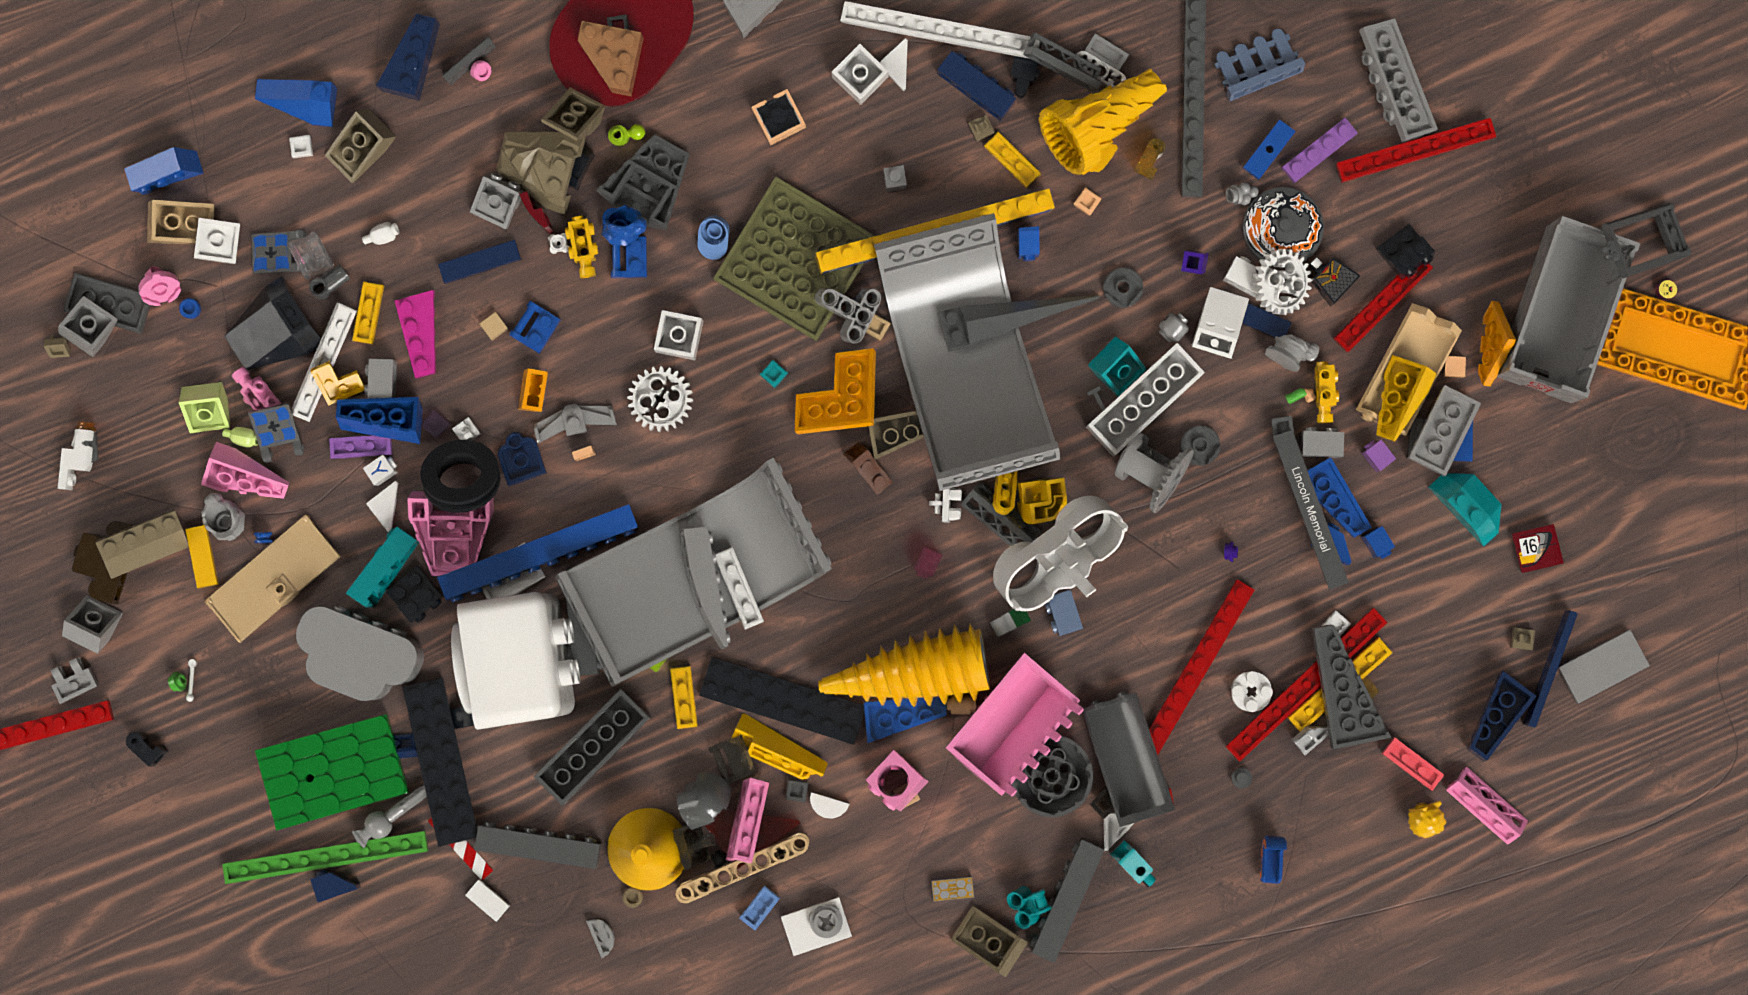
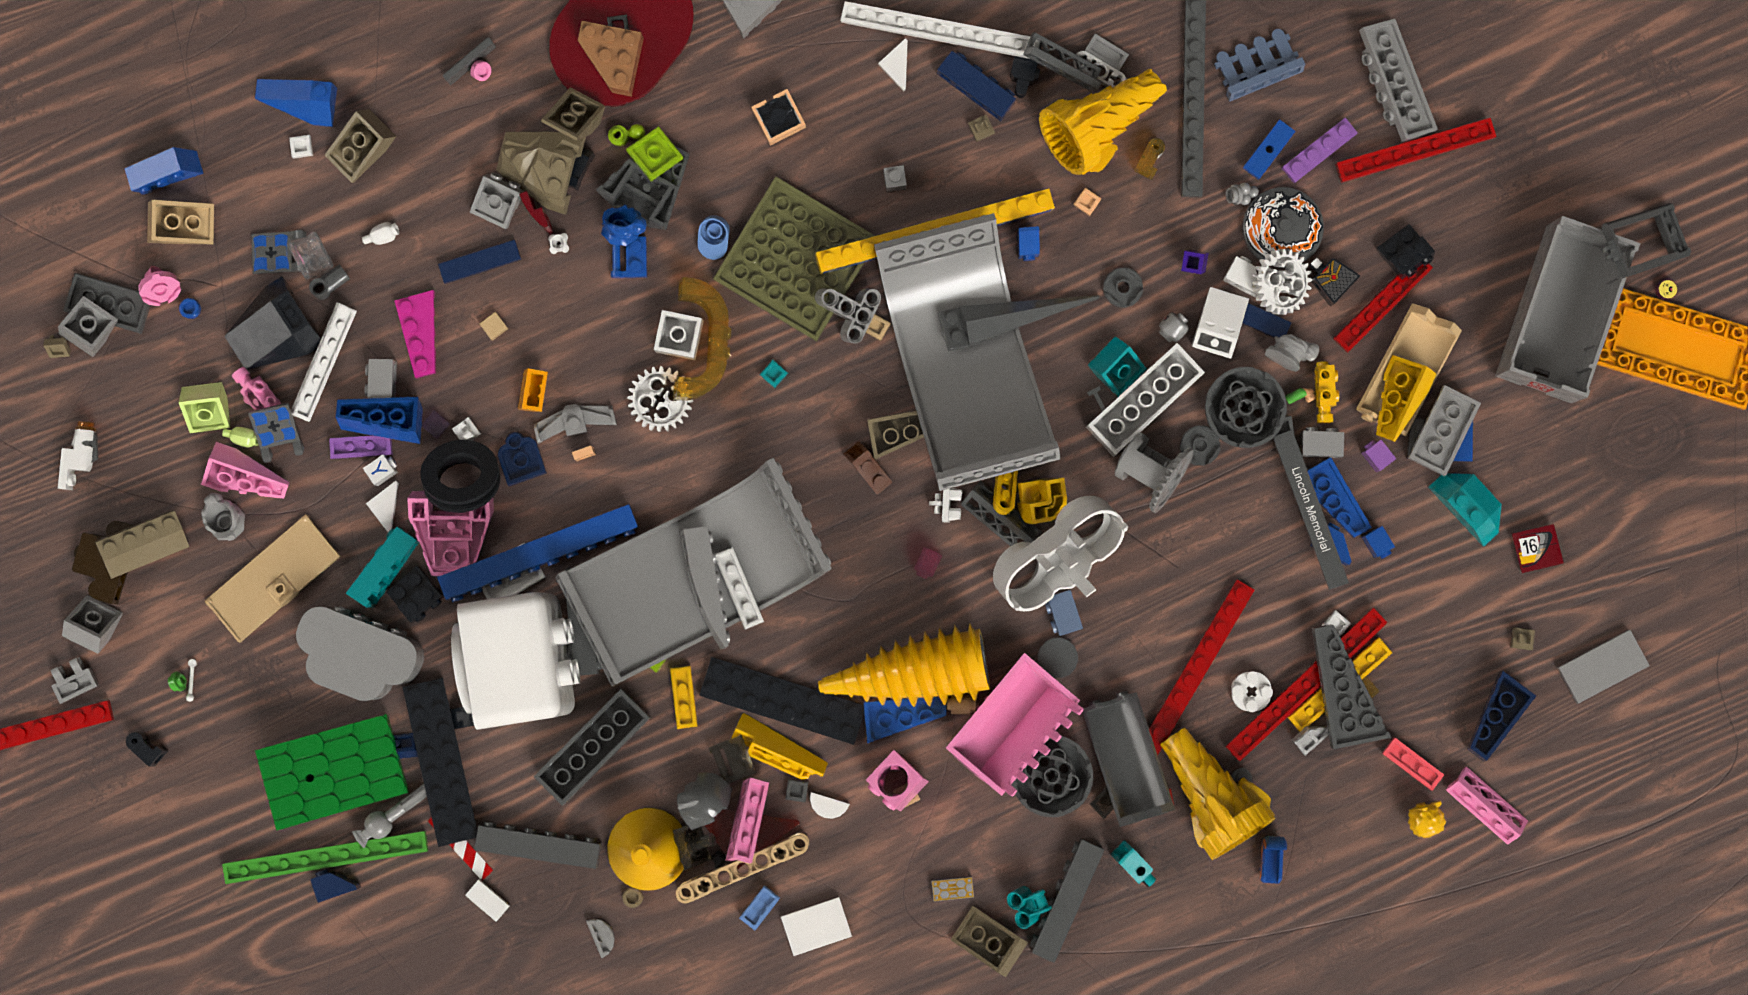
(202, 556): yellow tile -> none
(216, 241): white plate -> none
(263, 537): blue bush -> none
(334, 387): yellow plate -> none
(368, 313): yellow tile -> none
(411, 59): dark blue wedge -> none
(540, 330): blue plate -> none
(582, 242): yellow brick -> none
(654, 153): none -> lime tile
(711, 301): none -> clear yellow arch
(828, 930): light grey gear -> none
(850, 401): light orange plate -> none
(860, 74): white brick -> none
(1009, 621): light grey leg -> none
(1012, 160): yellow tile -> none
(1058, 657): none -> dark grey tile
(1112, 830): white tile -> none
(1221, 809): none -> yellow cone
(1230, 551): dark purple plate -> none
(1267, 397): none -> dark grey brick
(1454, 367): light nougat tile -> none
(1495, 343): light orange plate -> none
(1550, 668): dark blue tile -> none

